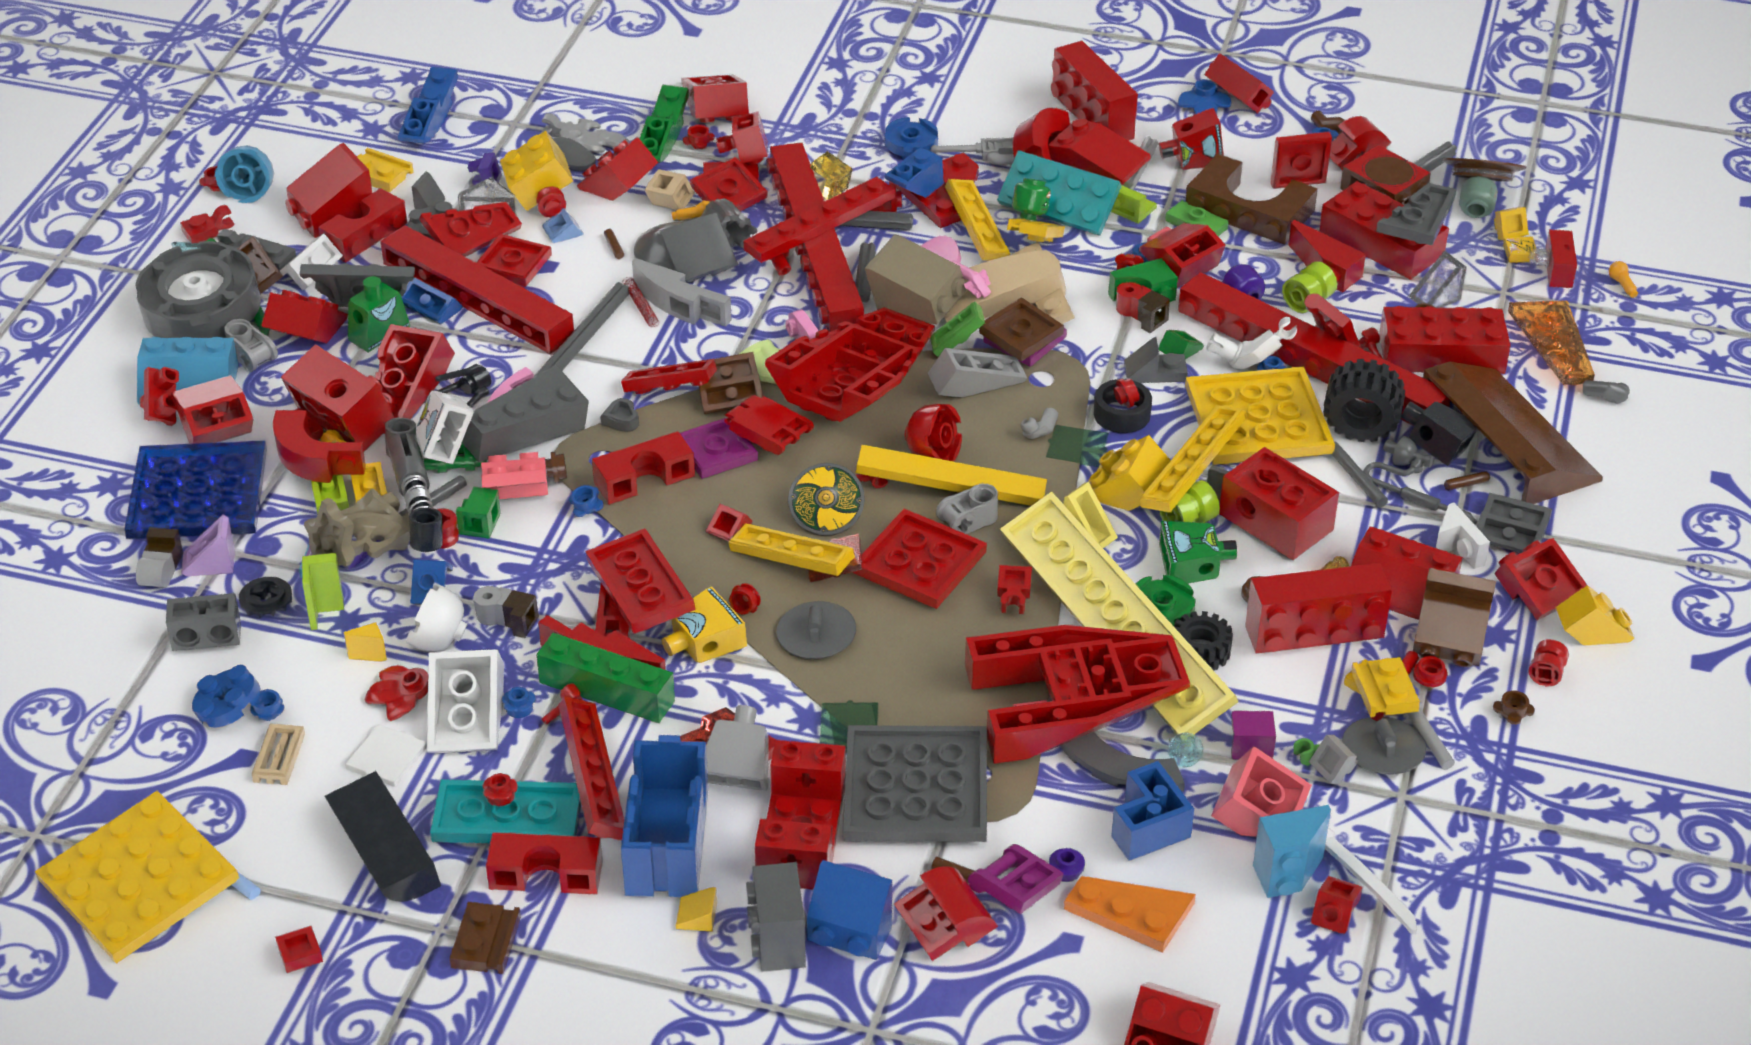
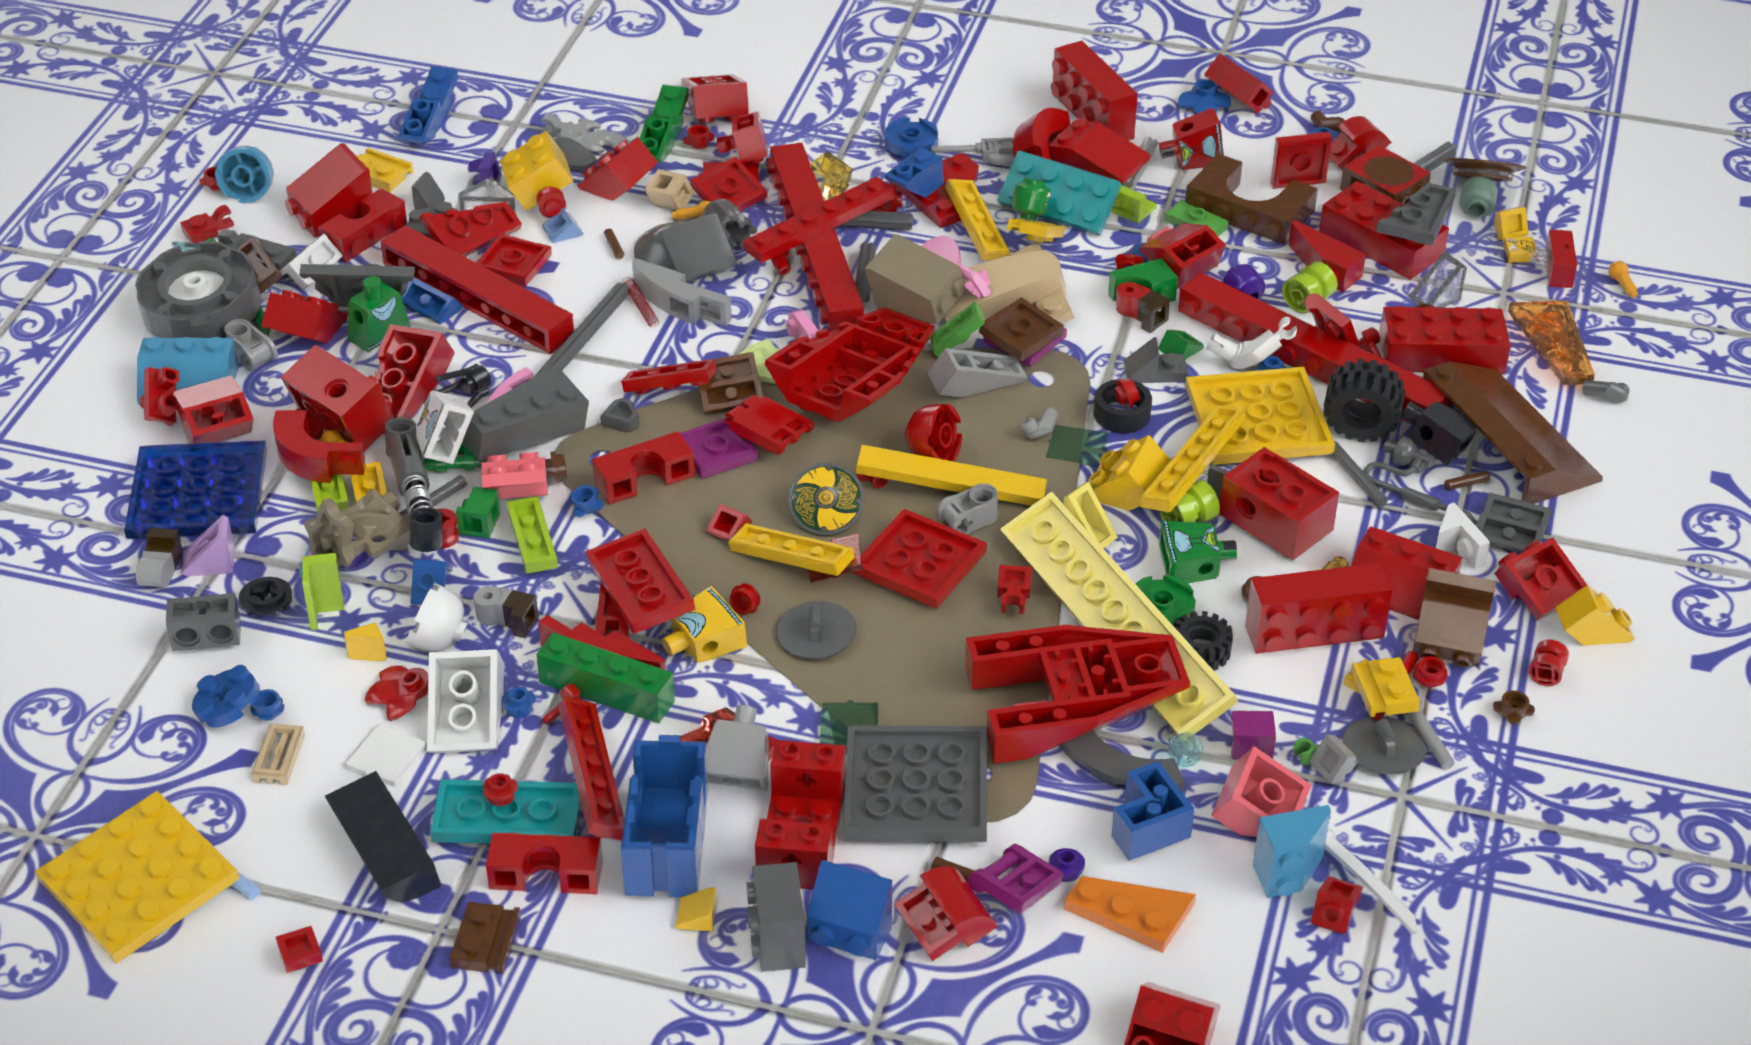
(532, 534): none -> lime plate

